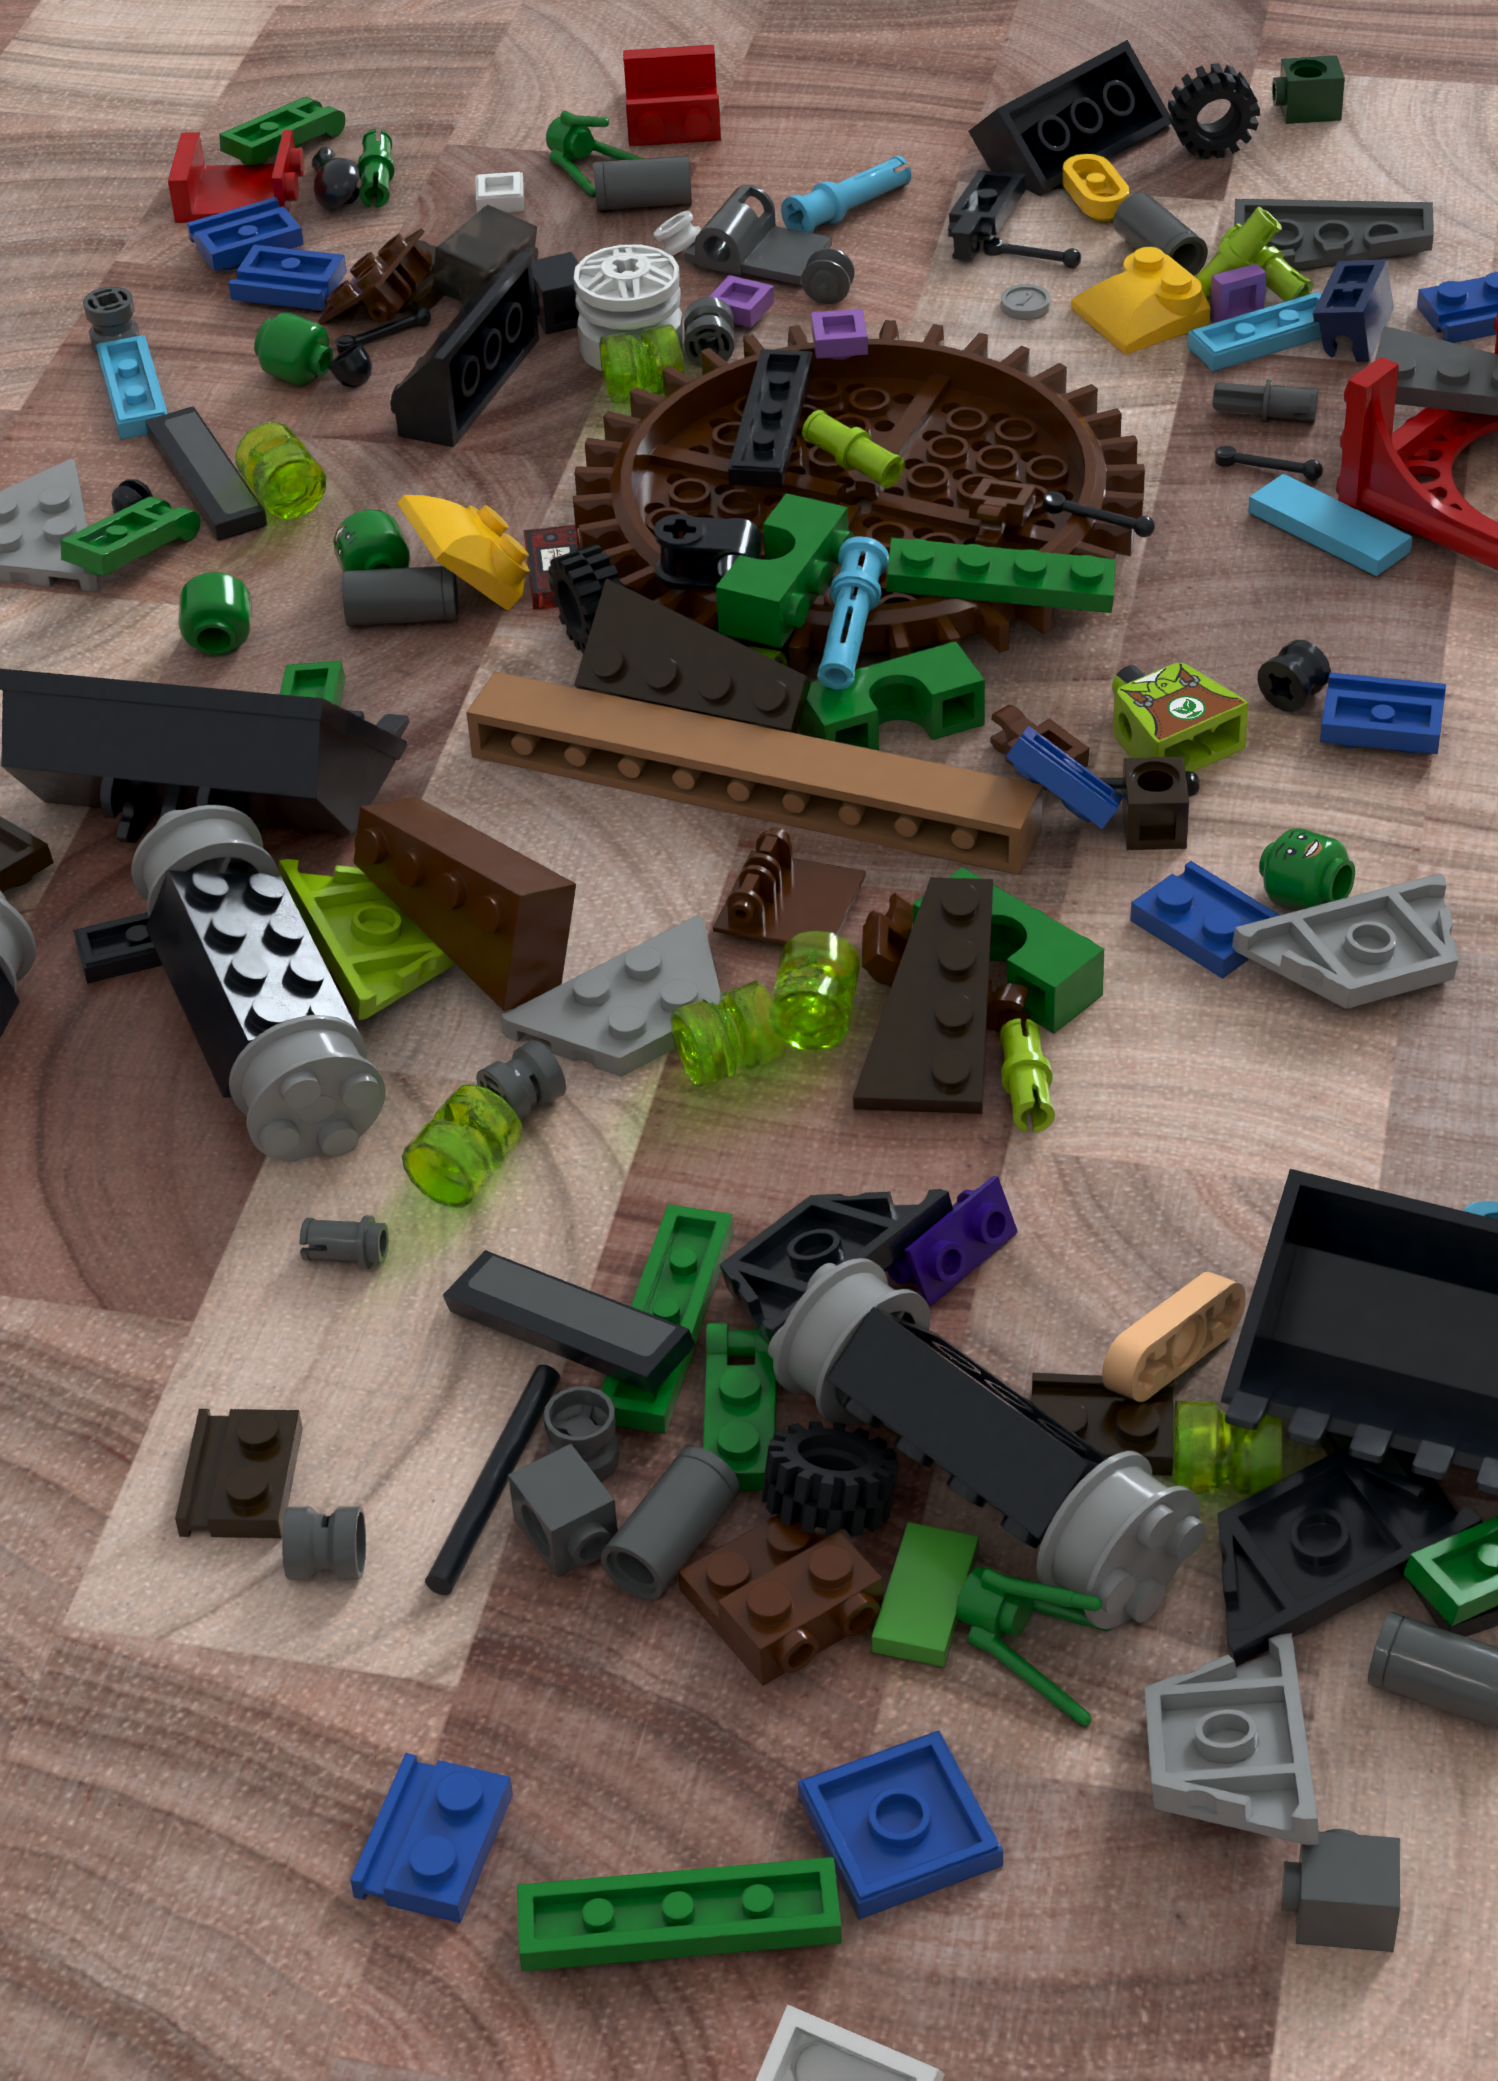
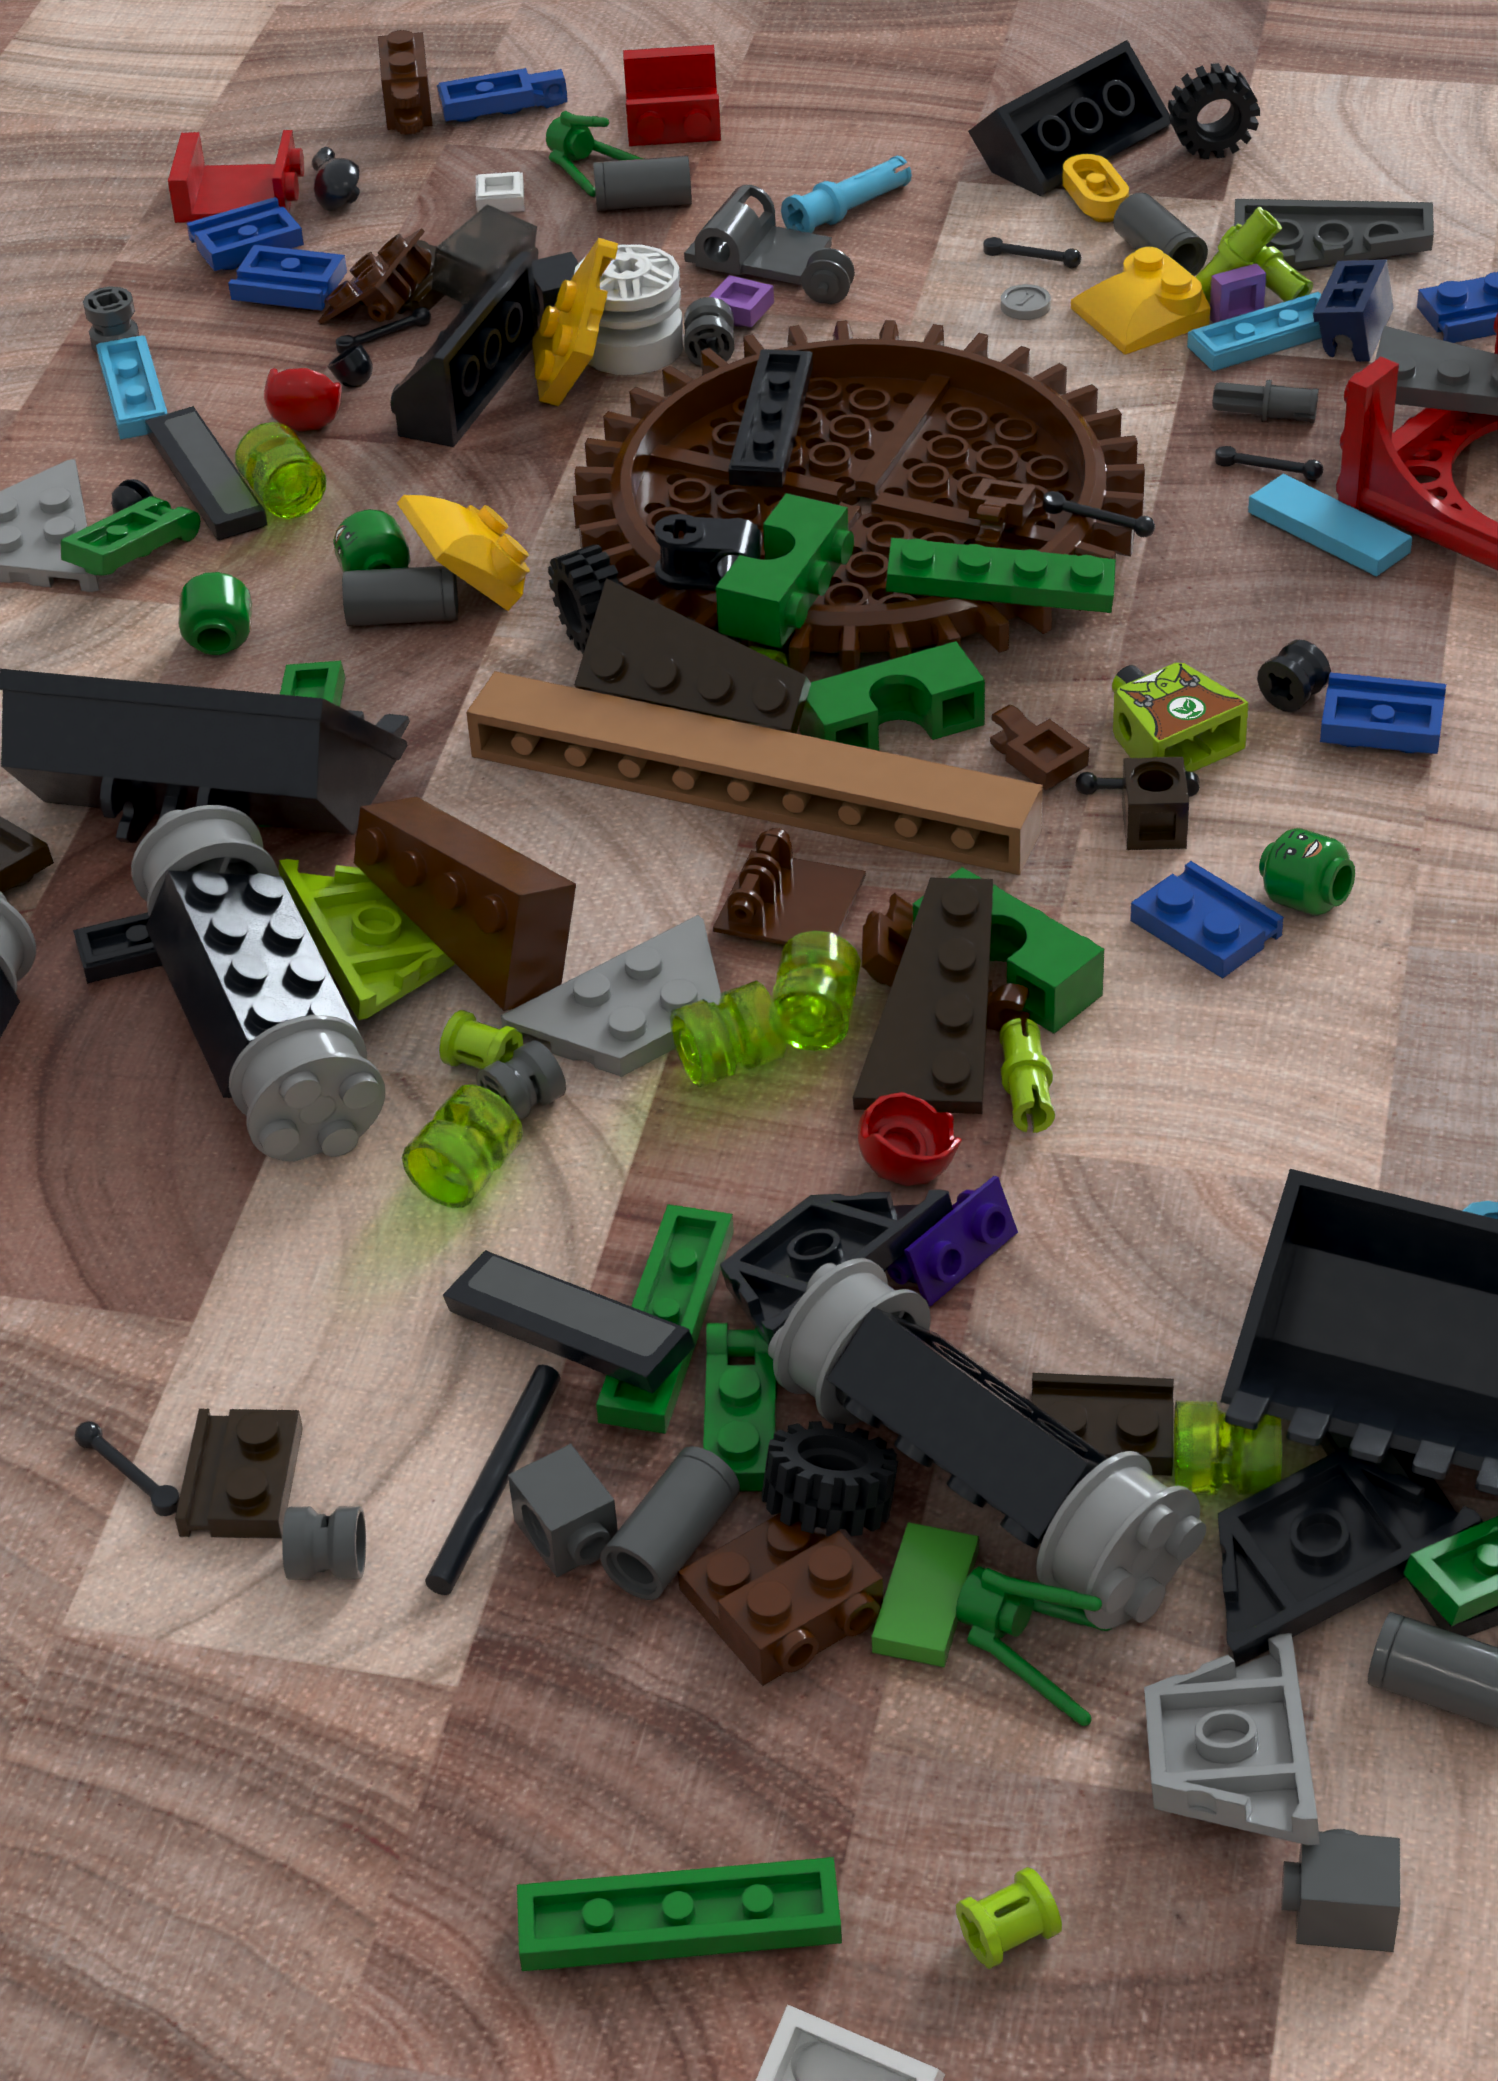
(163, 1498): none -> black hinge
(260, 137): green plate -> none
(293, 349): green head -> none
(302, 398): none -> red hair
(345, 1241): dark grey pin -> none
(376, 168): green pin -> none
(405, 81): none -> reddish brown hinge
(432, 1837): blue plate -> none
(476, 1043): none -> lime bush
(500, 92): none -> blue hinge
(543, 546): tile -> none
(571, 326): none -> yellow wing
(586, 1421): dark grey wheel -> none
(639, 363): clear neon green wheel -> none
(677, 233): white bush -> none
(839, 334): medium lavender plate -> none
(840, 658): medium azure pin -> none
(853, 449): lime pin -> none
(900, 1824): blue tile -> none
(906, 1139): none -> red hair
(983, 210): black hinge -> none
(1009, 1917): none -> lime bush
(1065, 777): blue plate -> none
(1173, 1336): light nougat beam -> none
(1309, 89): dark green brick -> none
(1360, 944): light grey wing -> none

